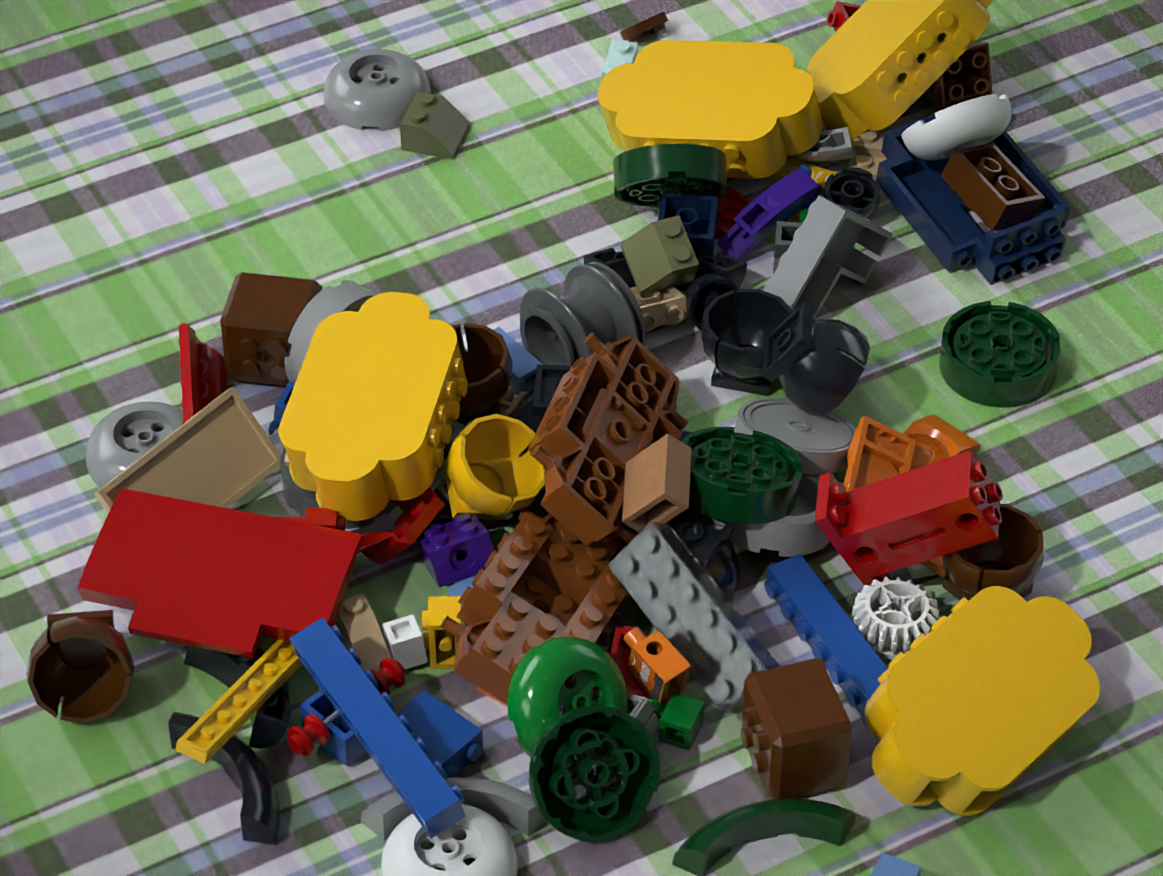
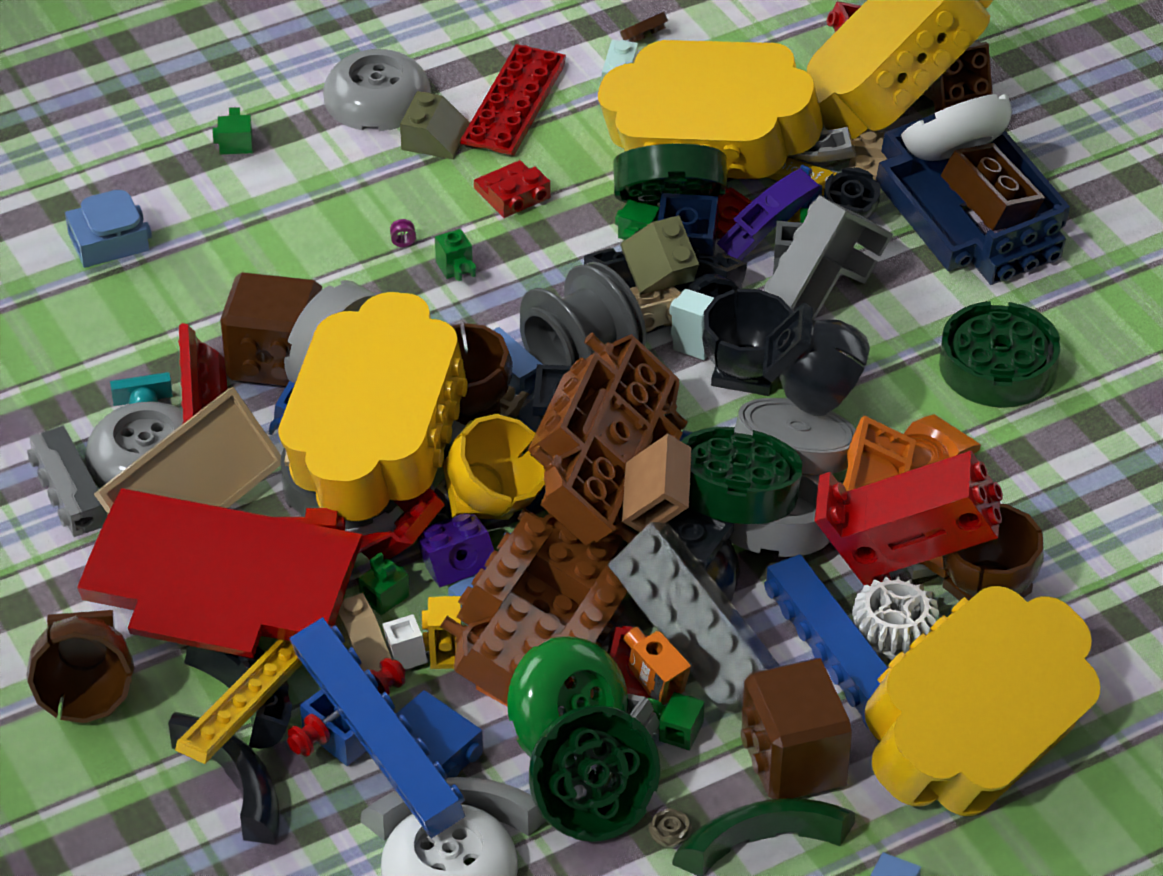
(67, 480): none -> piece
(107, 228): none -> medium blue brick
(141, 389): none -> teal tile
(234, 133): none -> green brick
(384, 584): none -> green brick
(402, 225): none -> magenta bush
(454, 254): none -> green brick
(513, 188): none -> red plate
(514, 100): none -> red plate
(634, 218): none -> green brick
(670, 828): none -> dark tan plate
(686, 322): none -> light aqua brick

